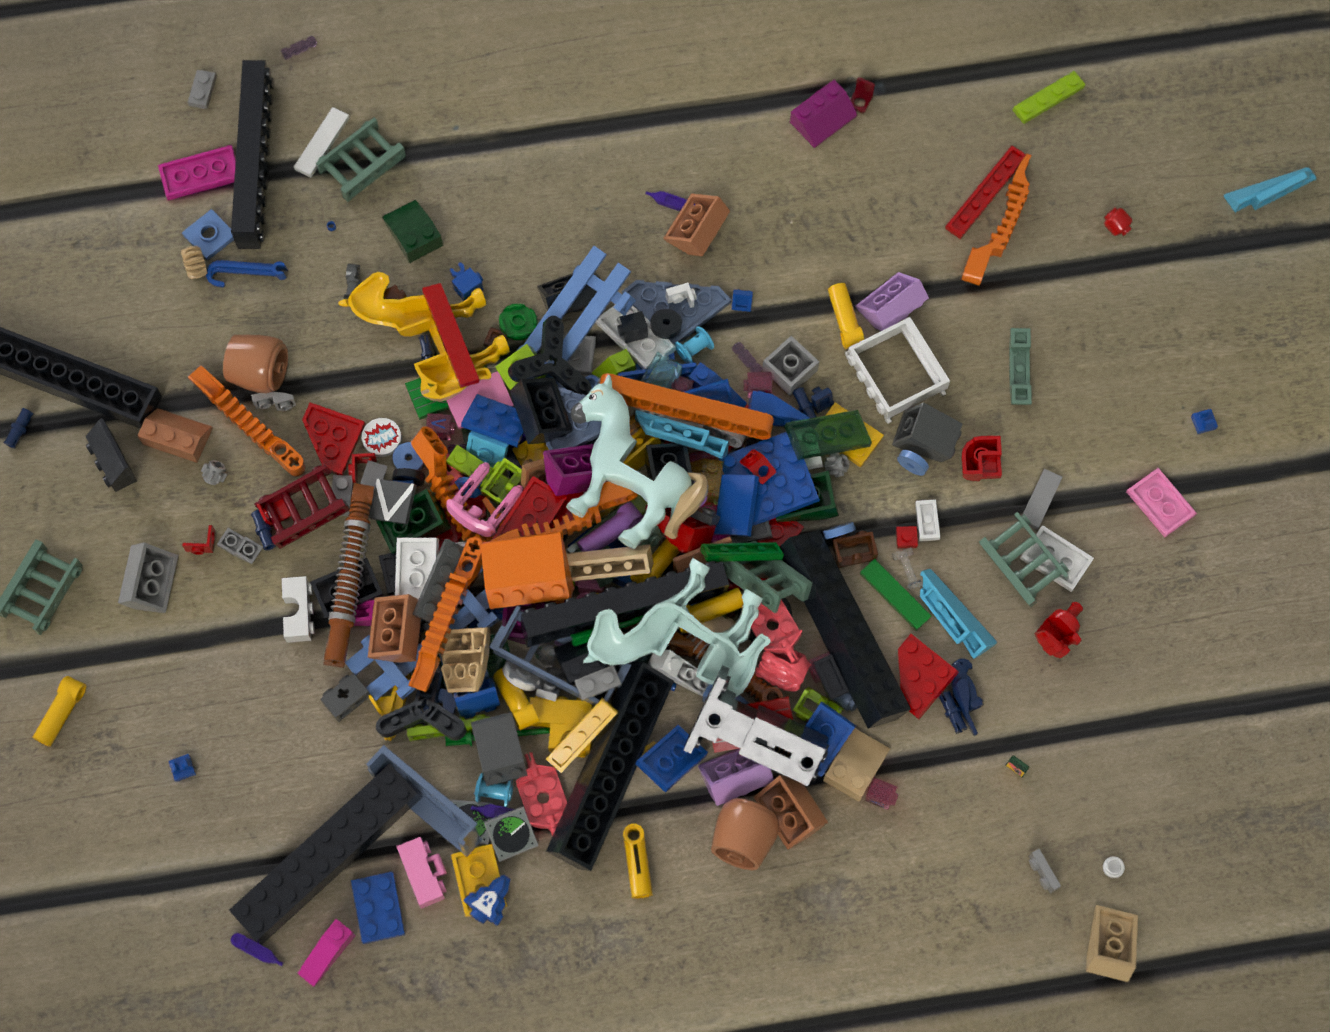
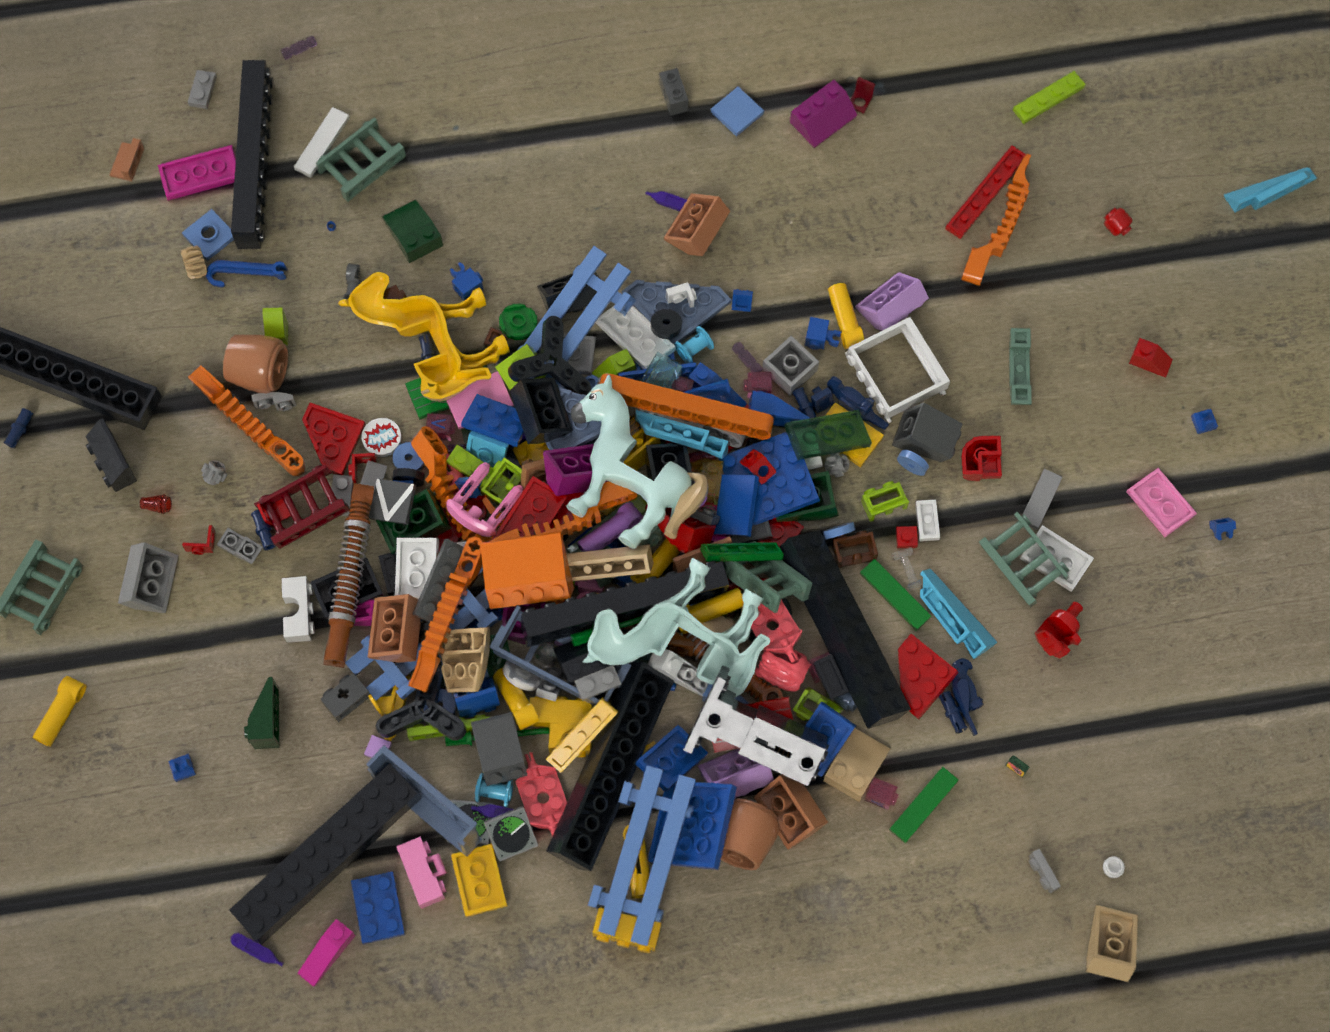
(127, 160): none -> nougat panel
(158, 503): none -> clear red cone
(174, 434): nougat slope -> none
(263, 721): none -> dark green slope
(275, 323): none -> lime slope
(375, 745): none -> lavender tile
(450, 335): red tile -> none
(489, 901): blue rock -> none
(616, 902): none -> medium blue fence
(625, 931): none -> yellow brick
(633, 327): black brick -> none
(673, 91): none -> dark grey brick
(705, 832): none -> blue plate
(737, 111): none -> medium blue tile
(819, 333): none -> blue brick
(853, 400): none -> dark blue animal
(885, 507): none -> lime window
(923, 805): none -> green tile
(1151, 358): none -> red slope
(1222, 525): none -> blue tile

